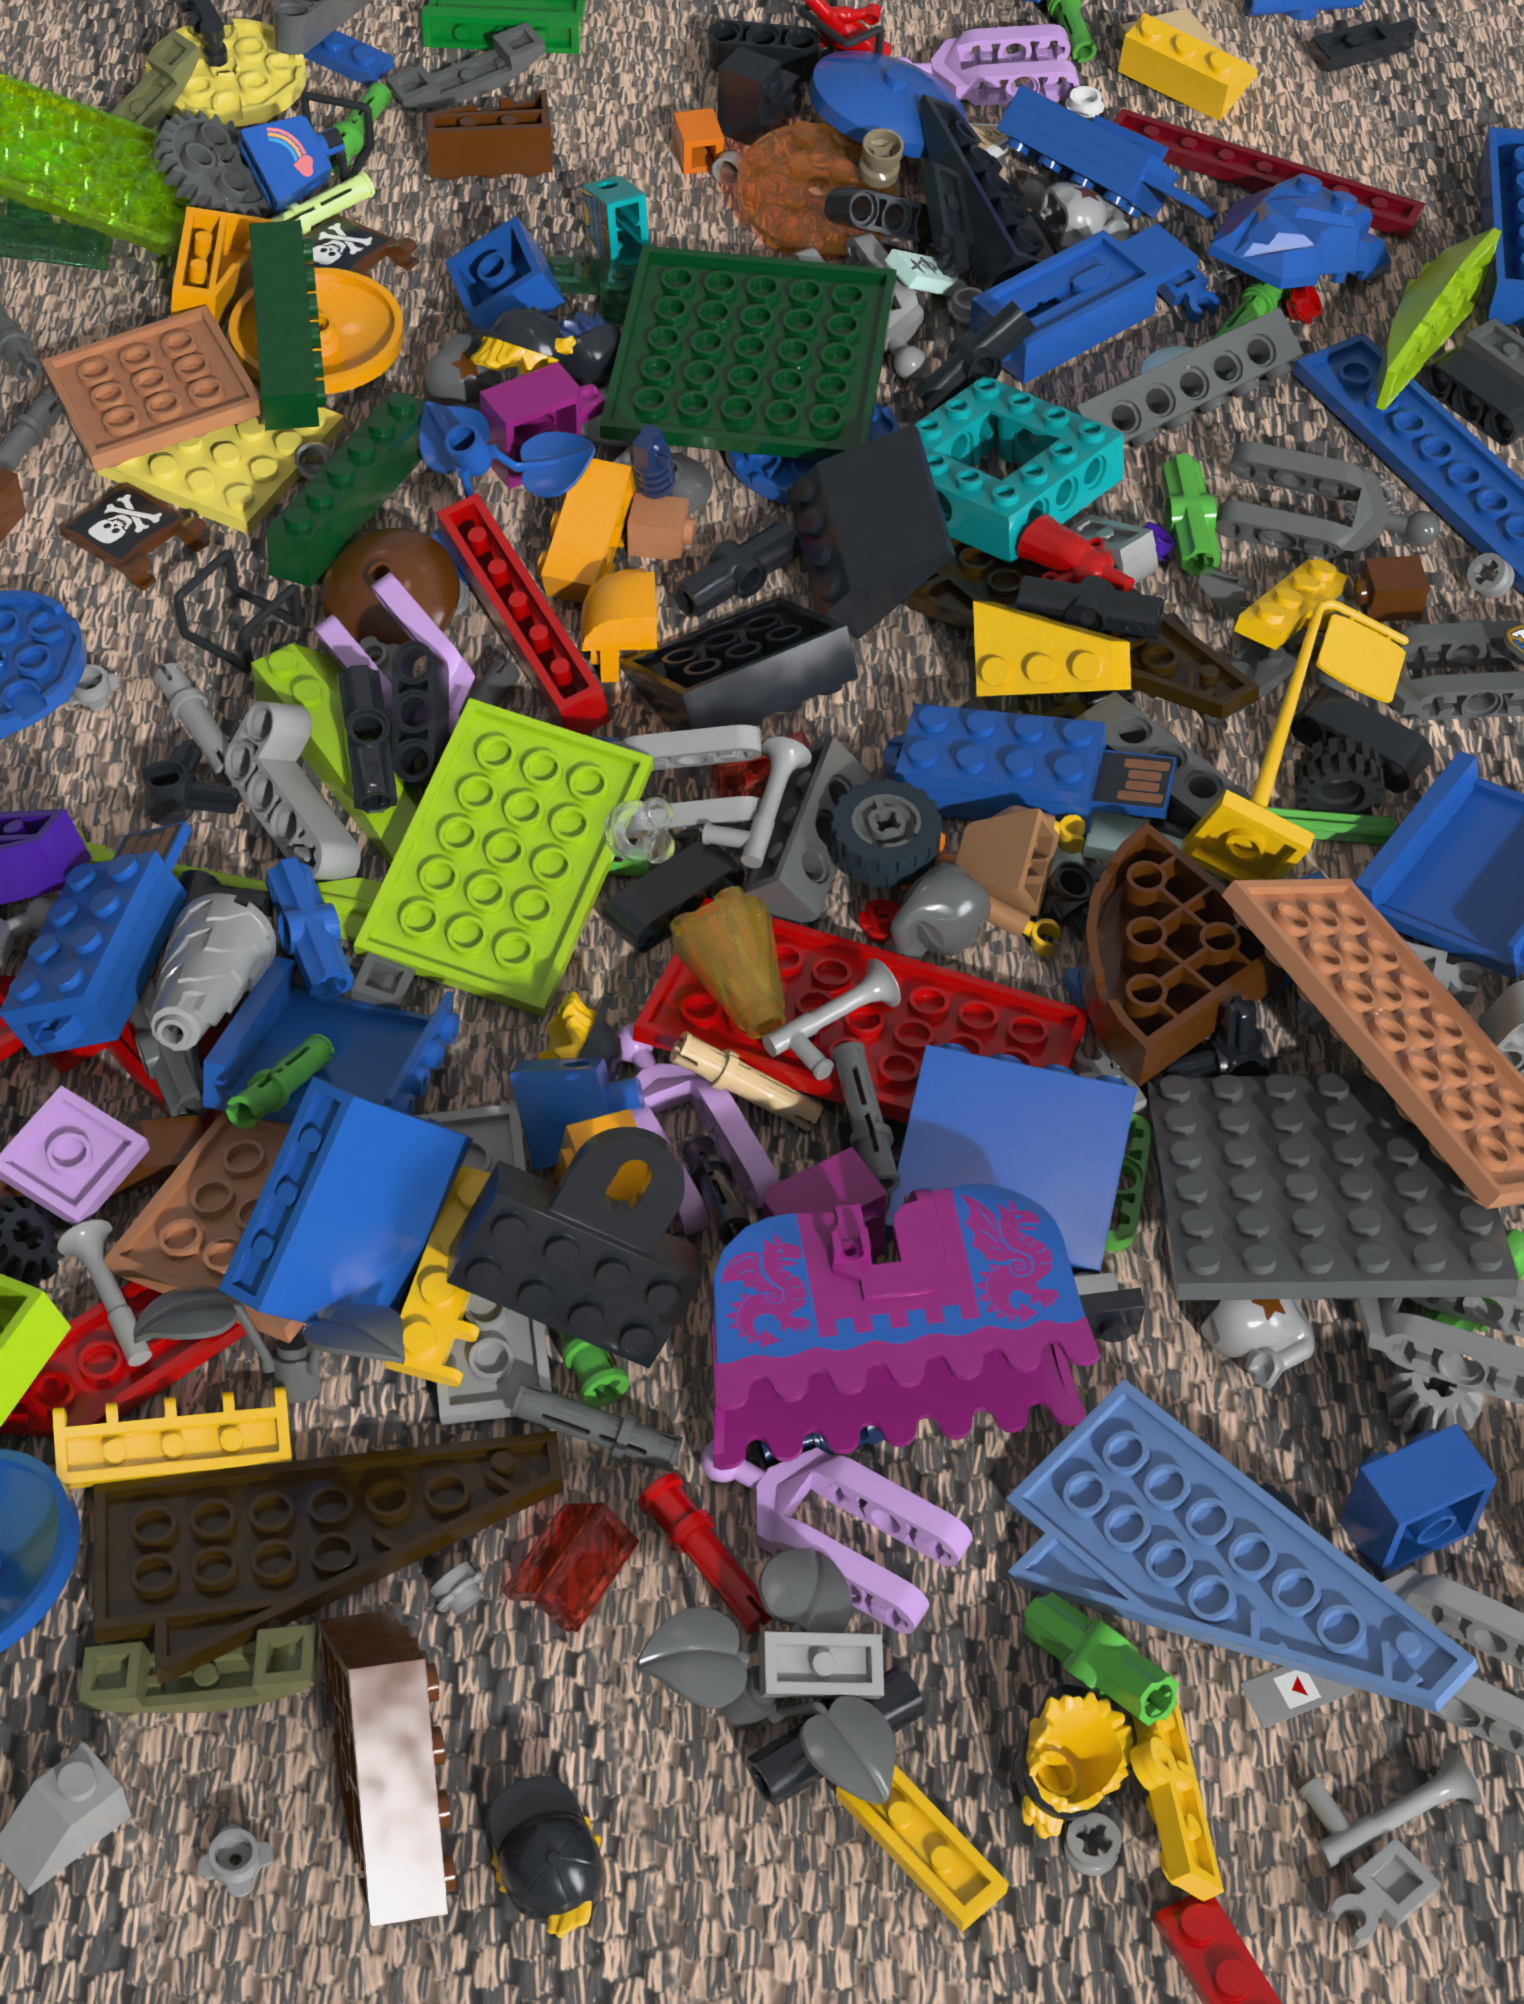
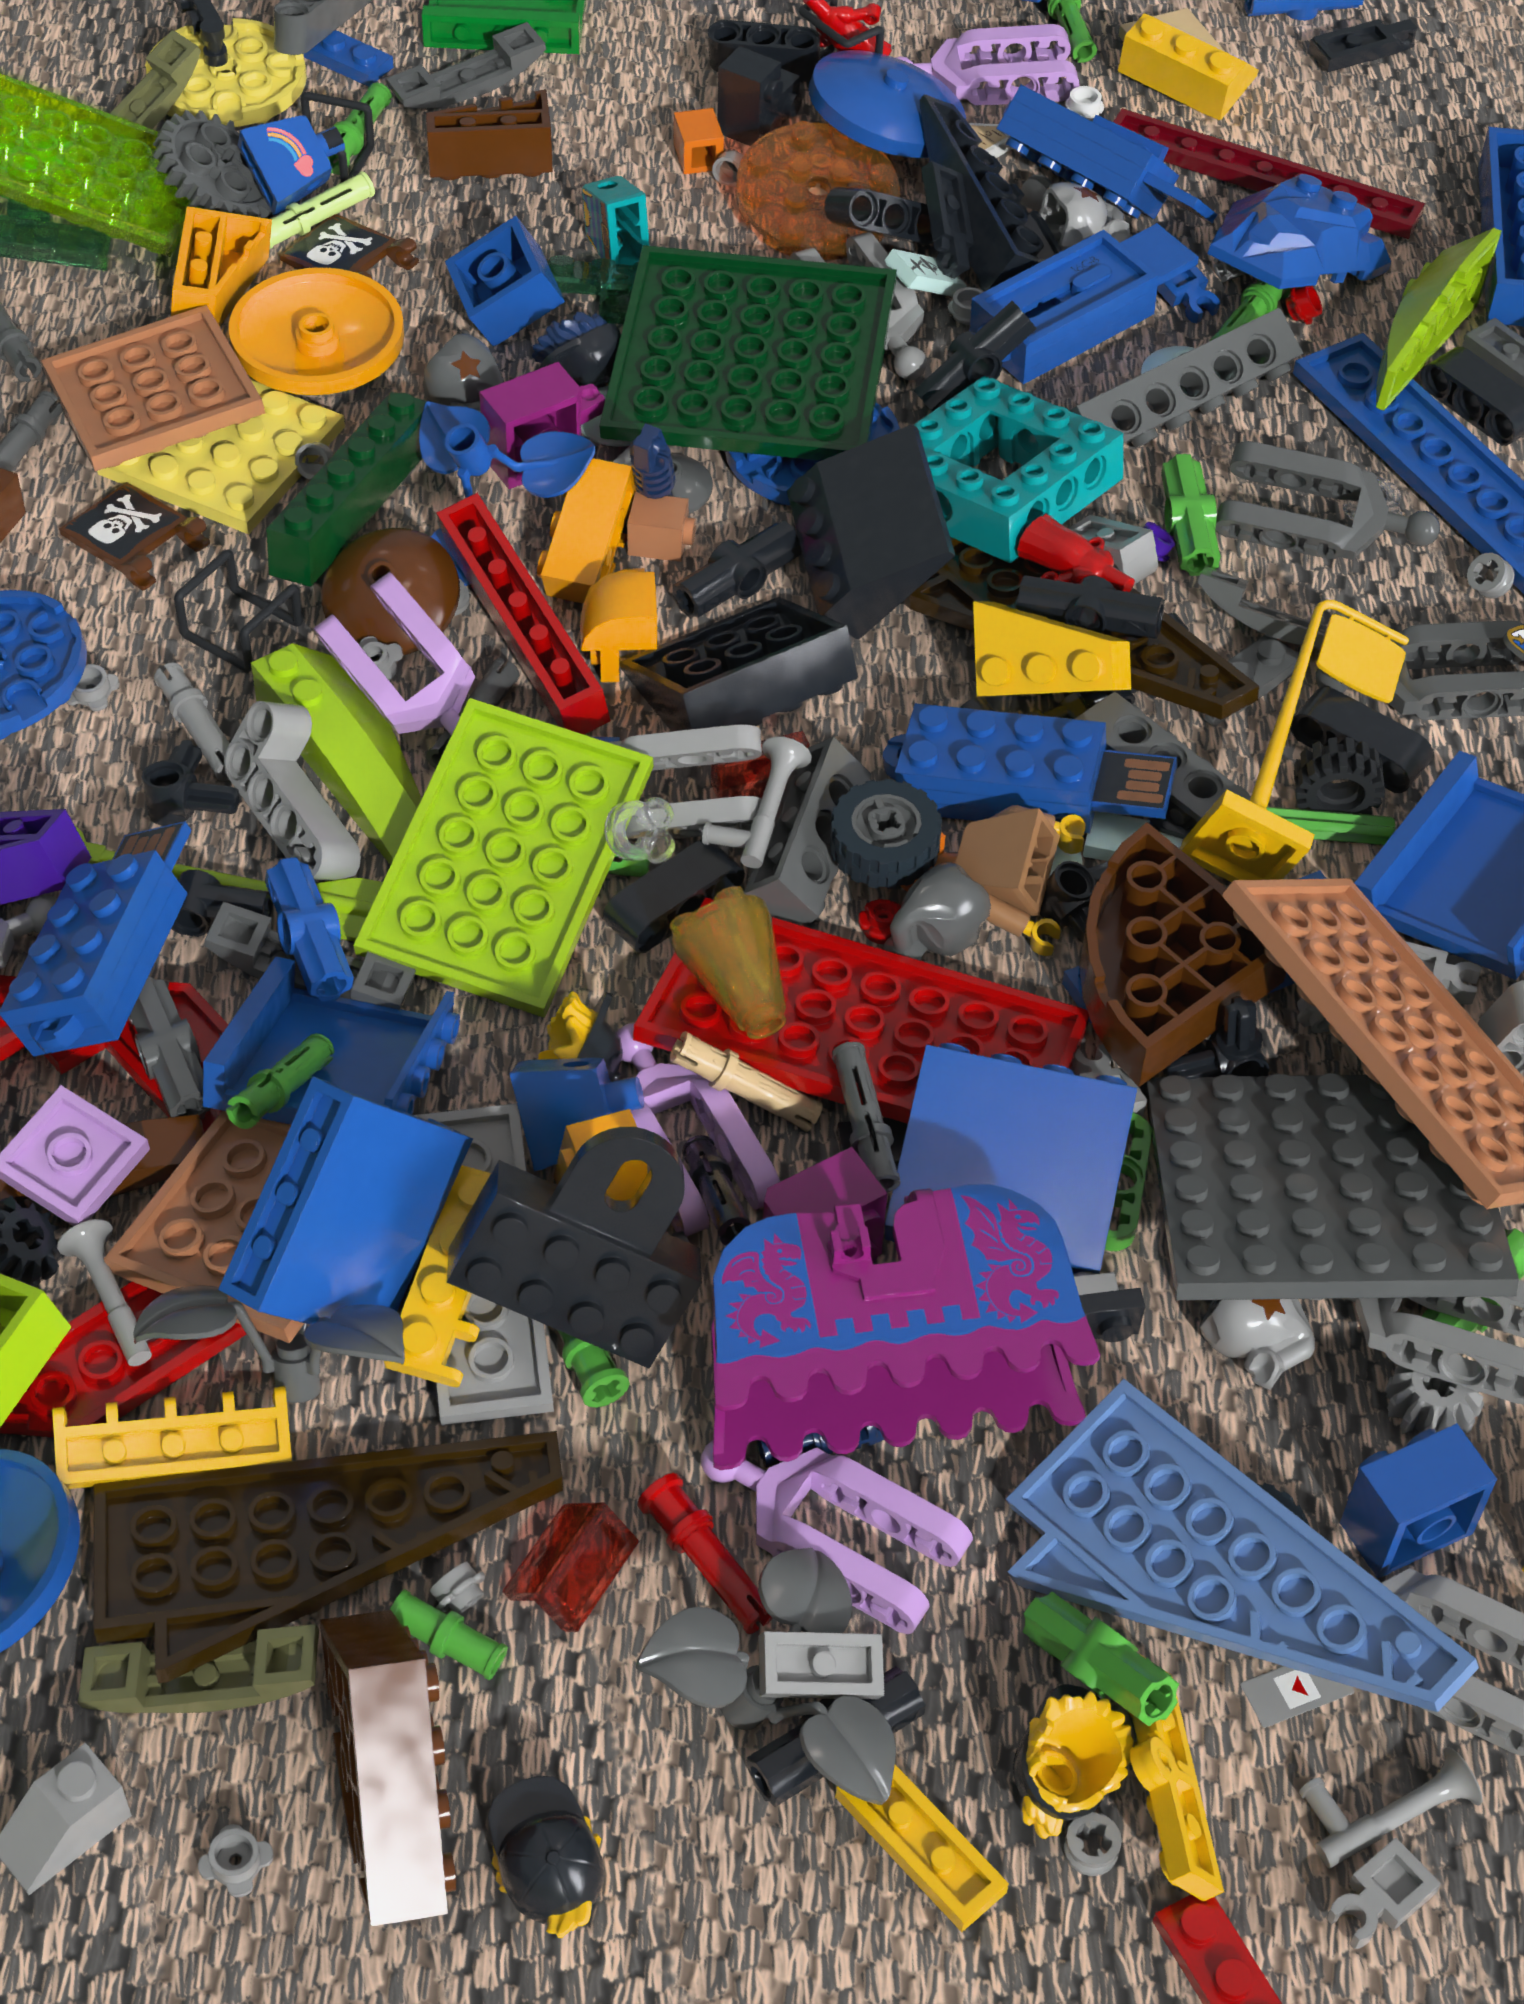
(208, 966): light grey cone -> none
(285, 327): dark green brick -> none
(368, 761): black piece -> none
(407, 696): black beam -> none
(449, 1635): none -> bright green pin
(521, 340): hair -> none
(597, 1426): dark grey pin -> none
(876, 986): light grey piece -> none
(880, 158): dark tan wheel -> none
(1291, 604): yellow hinge -> none
(1392, 588): reddish brown brick -> none

